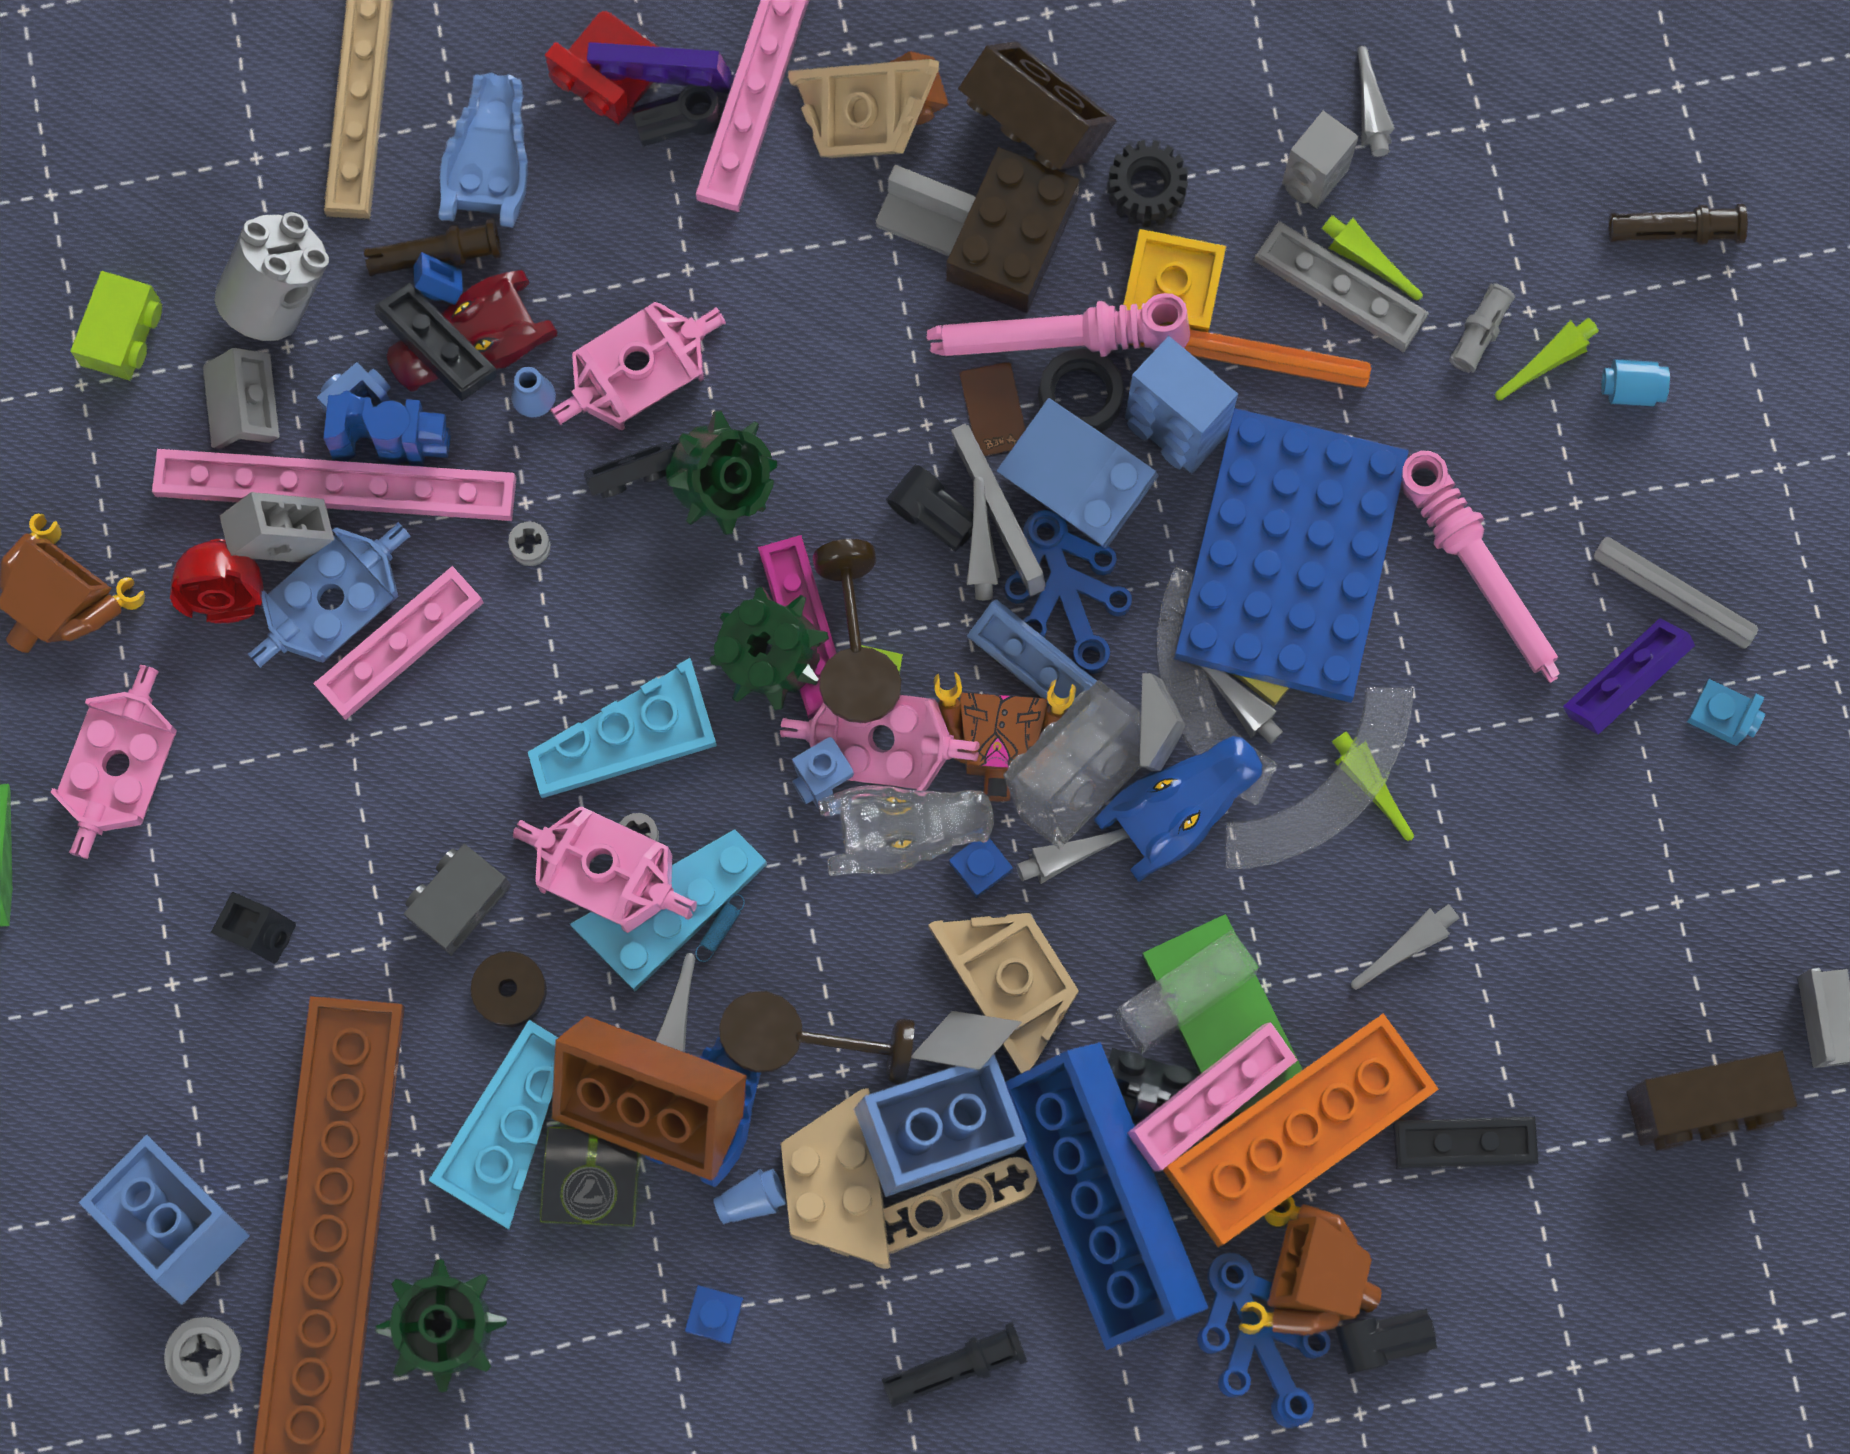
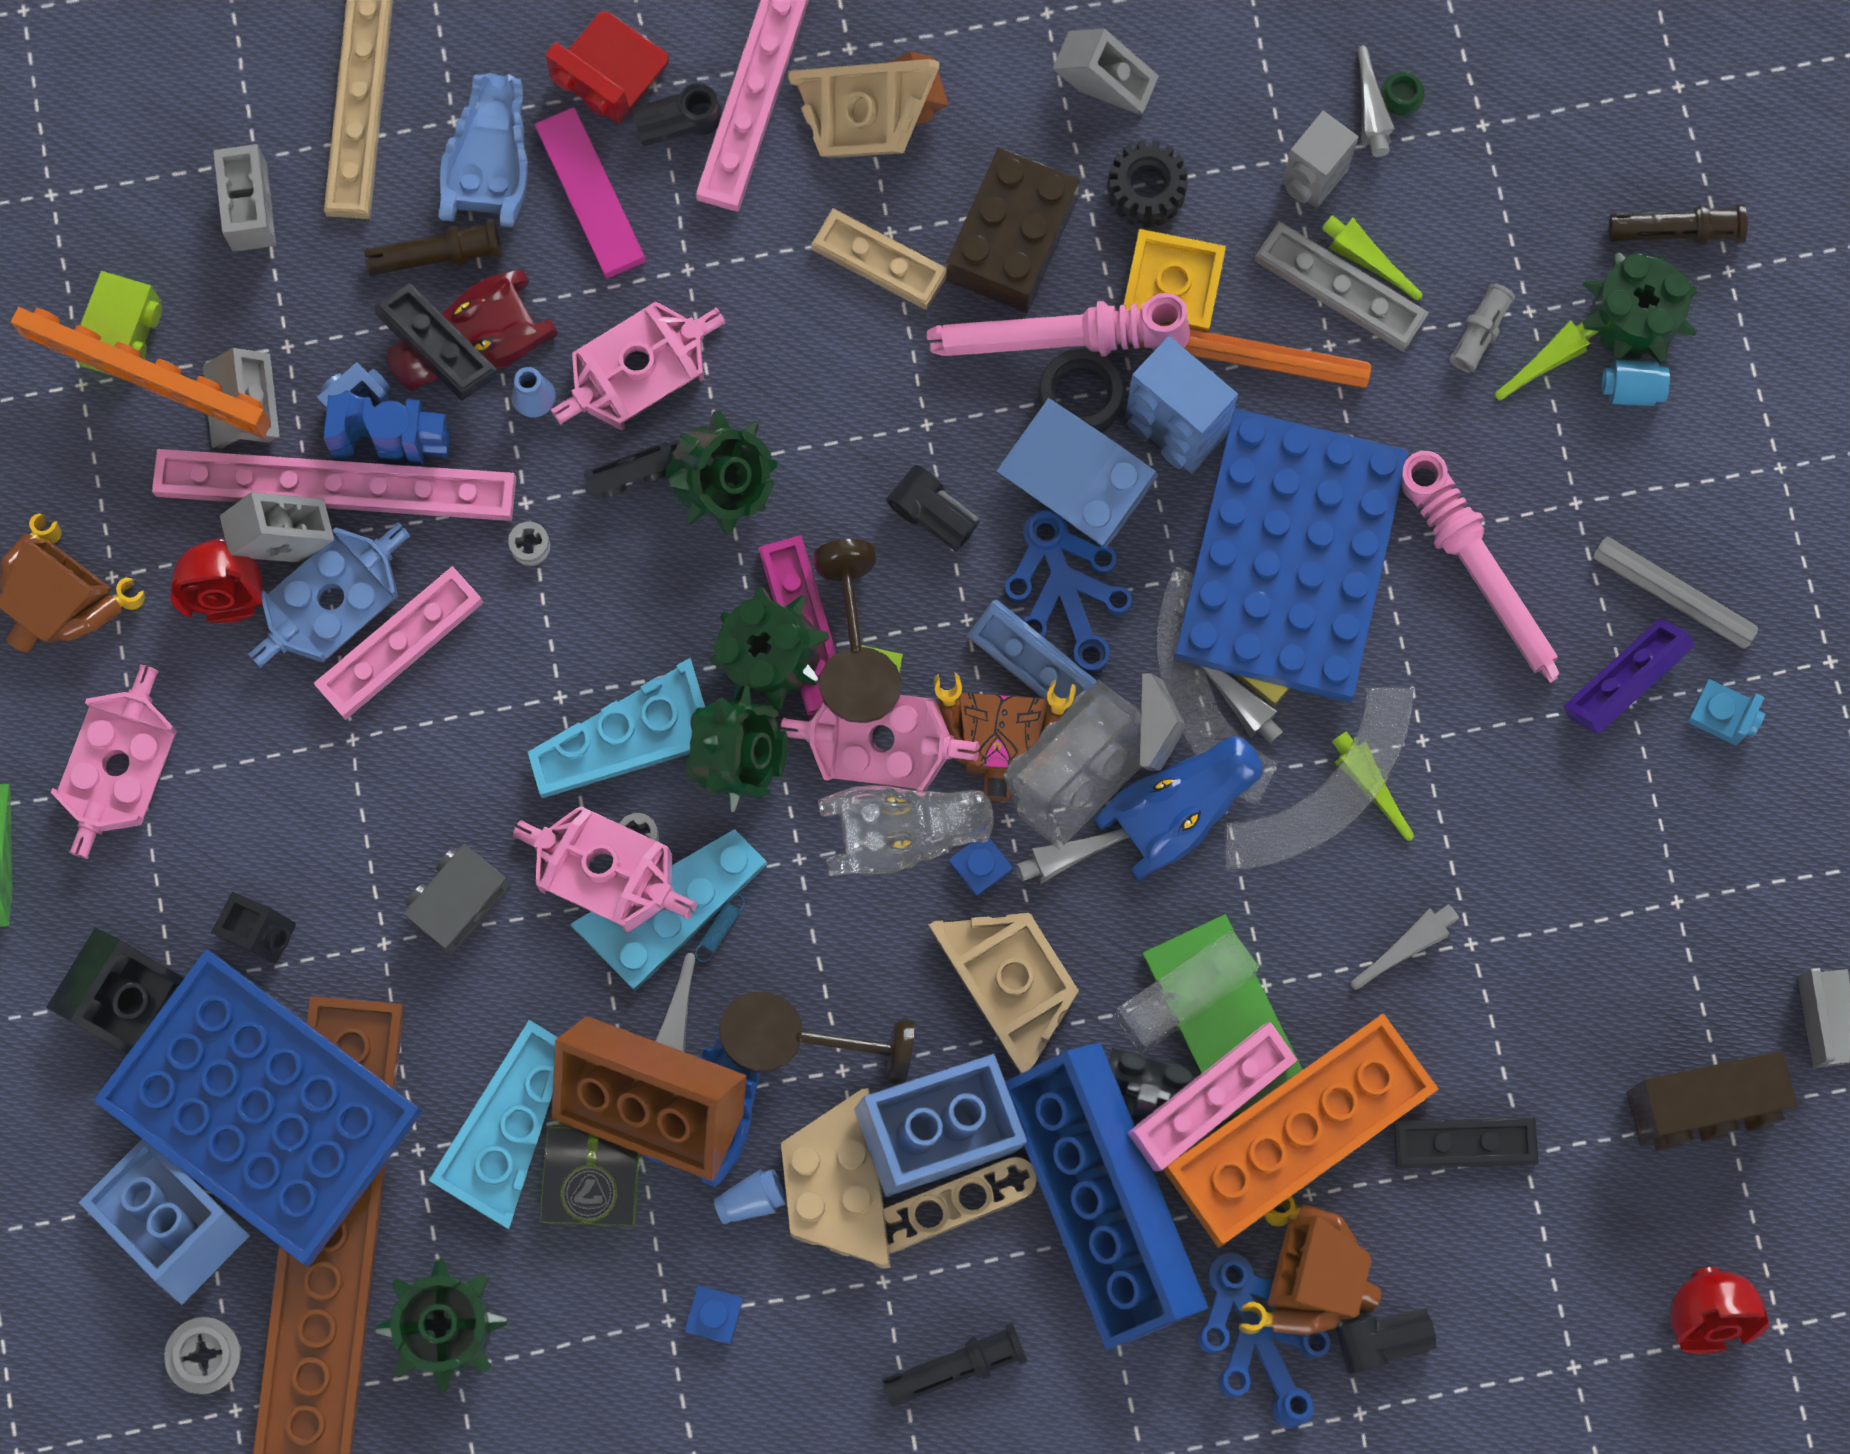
(113, 990): none -> black slope
(127, 365): none -> orange plate
(244, 198): none -> light grey brick
(258, 1107): none -> blue plate
(271, 276): light grey cylinder -> none
(437, 279): blue plate -> none
(504, 968): dark brown piece -> none
(590, 193): none -> dark pink tile
(661, 65): dark purple wing -> none
(736, 748): none -> dark green brick
(820, 771): medium blue bracket -> none
(879, 259): none -> tan tile
(923, 210): light grey panel -> none
(965, 1040): light grey sticker -> none
(982, 563): light grey piece -> none
(993, 407): reddish brown sticker -> none
(999, 510): light grey tile -> none
(1036, 105): dark brown brick -> none
(1105, 69): none -> light grey slope
(1402, 93): none -> dark green plate
(1640, 306): none -> dark green brick
(1716, 1309): none -> red cylinder

